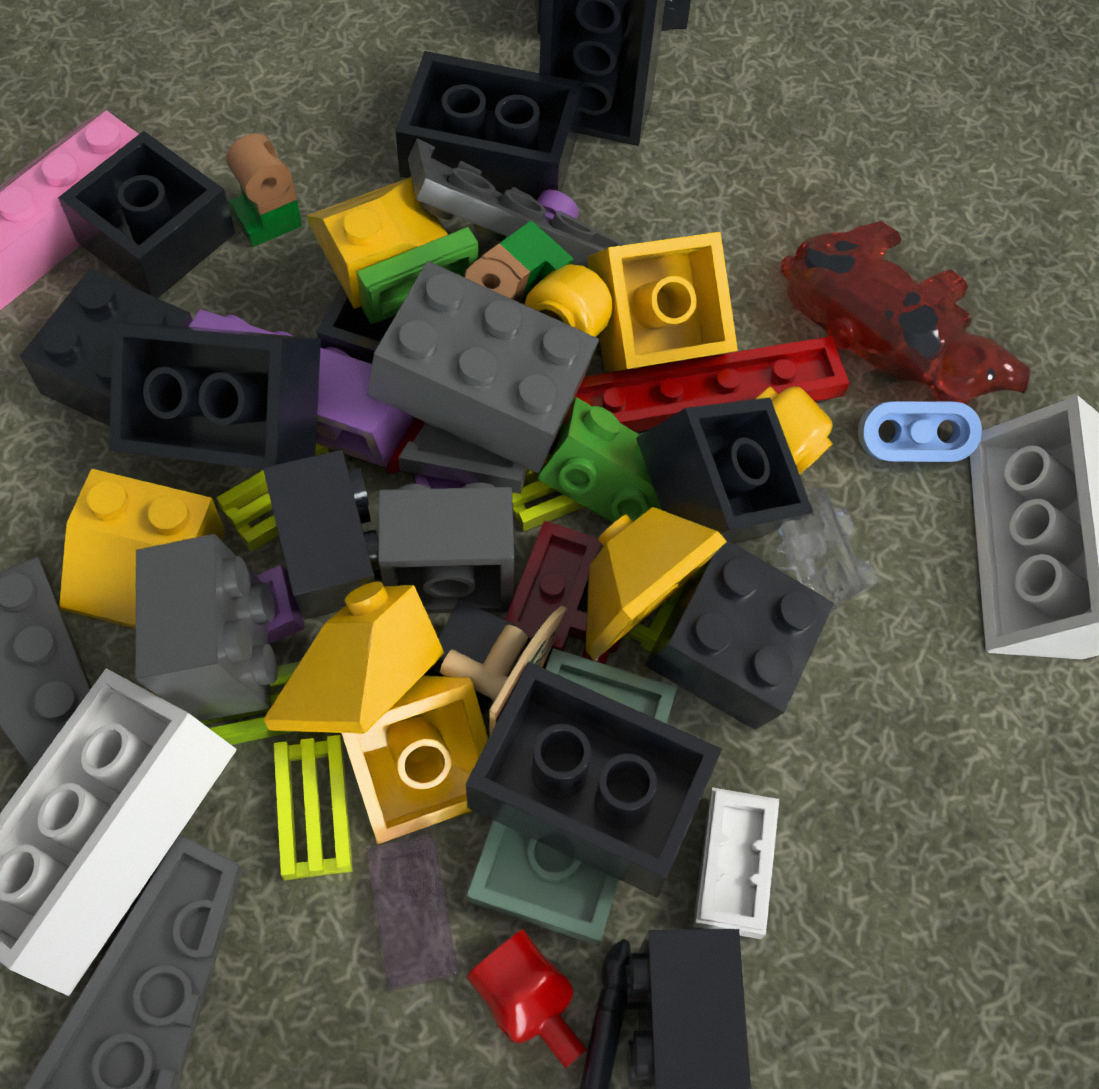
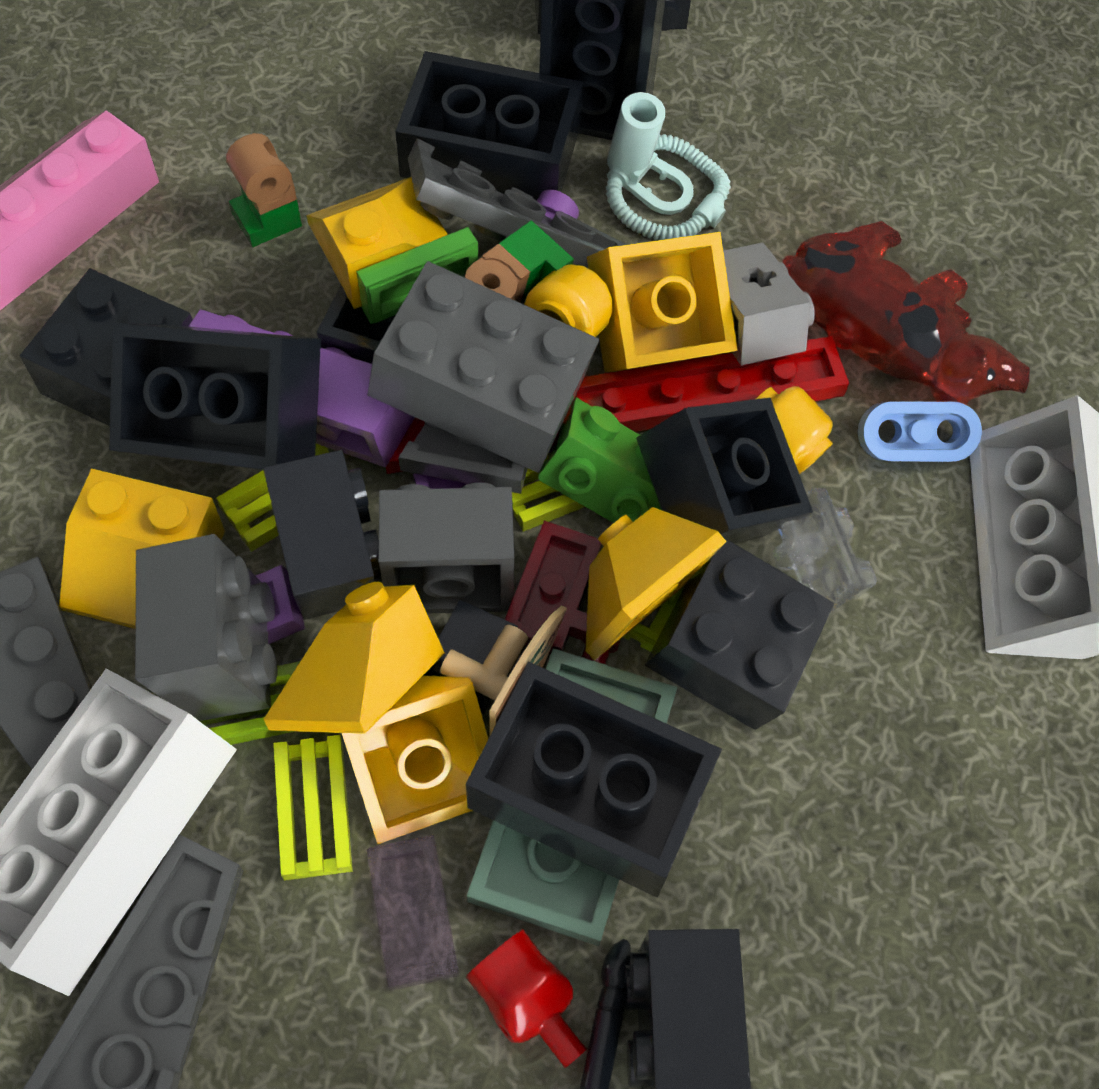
(148, 214): black brick -> none
(633, 155): none -> light aqua piece
(736, 863): white plate -> none
(766, 305): none -> light grey brick

